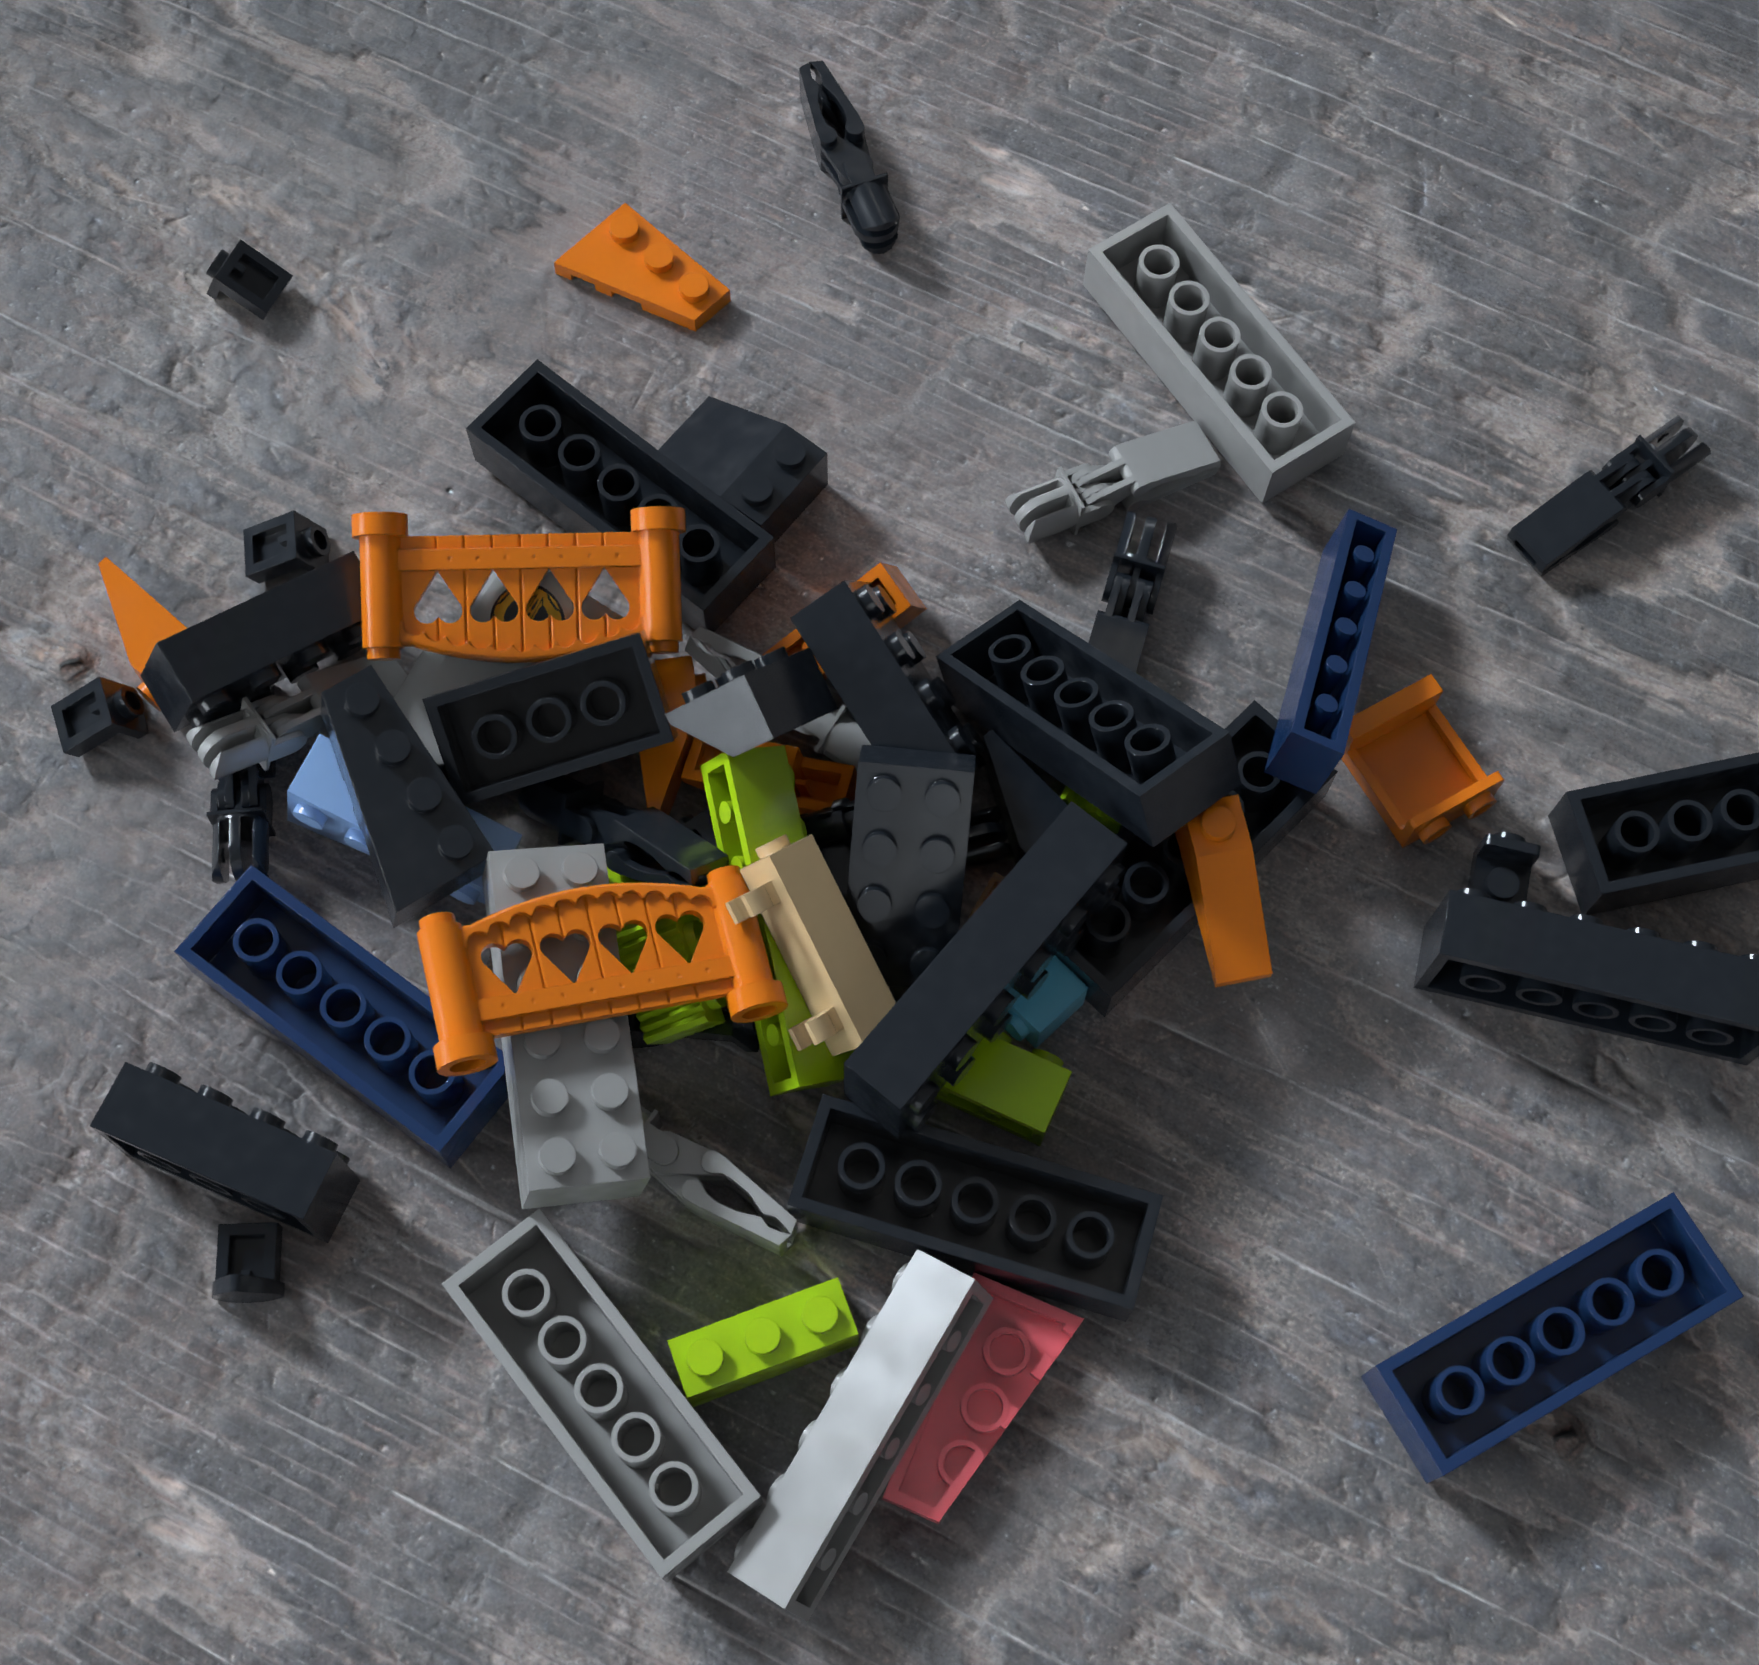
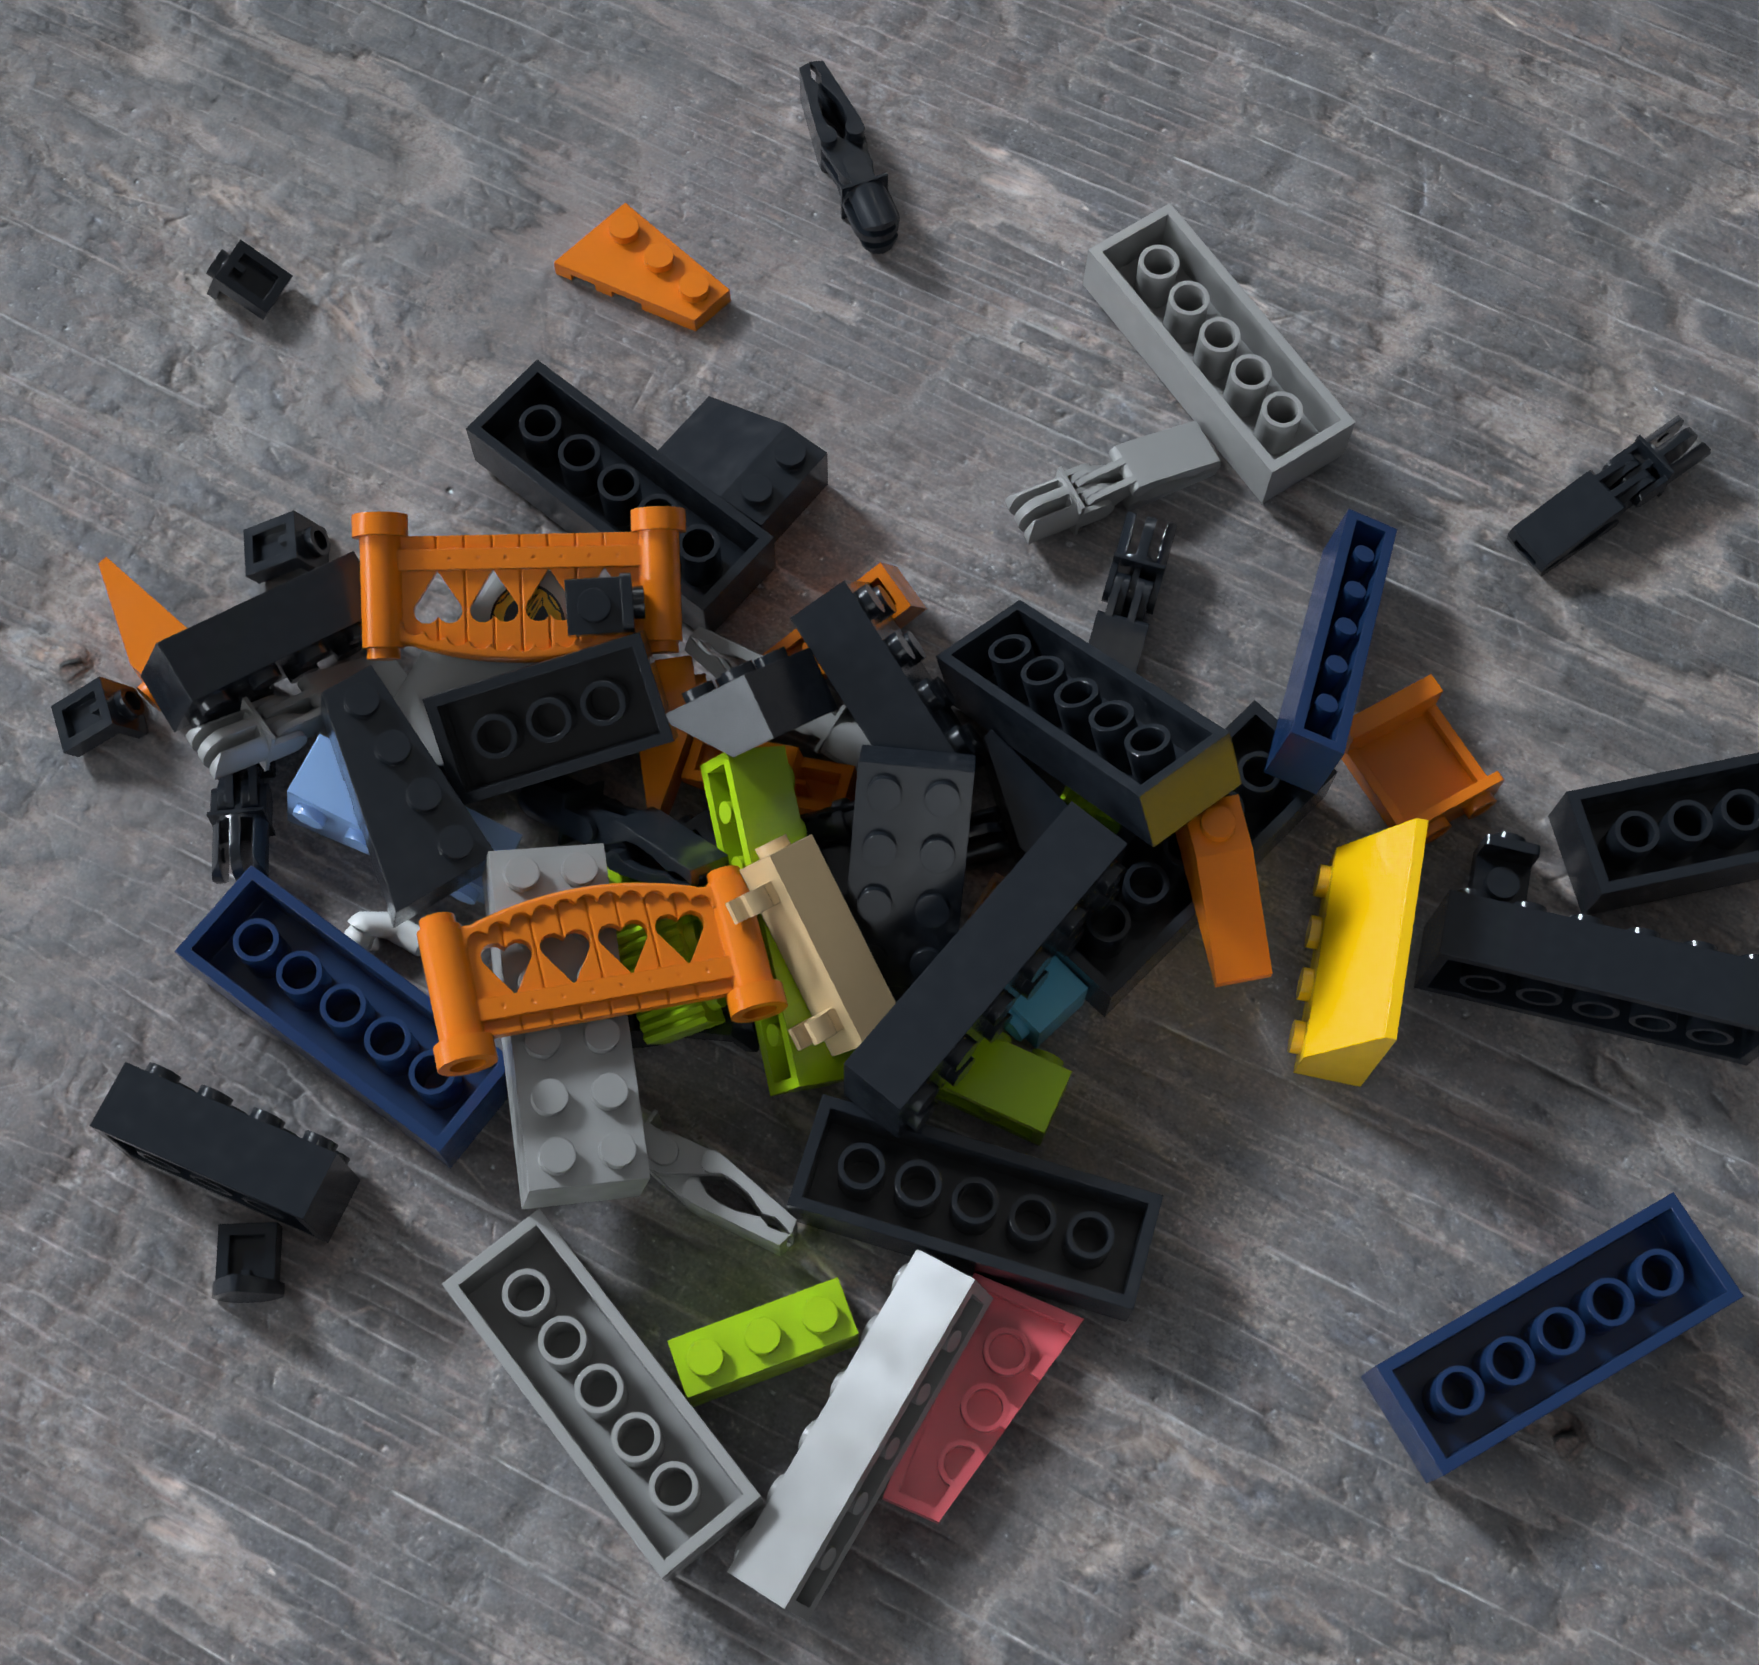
(368, 925): none -> white arm
(603, 605): none -> black bracket
(1358, 954): none -> yellow slope

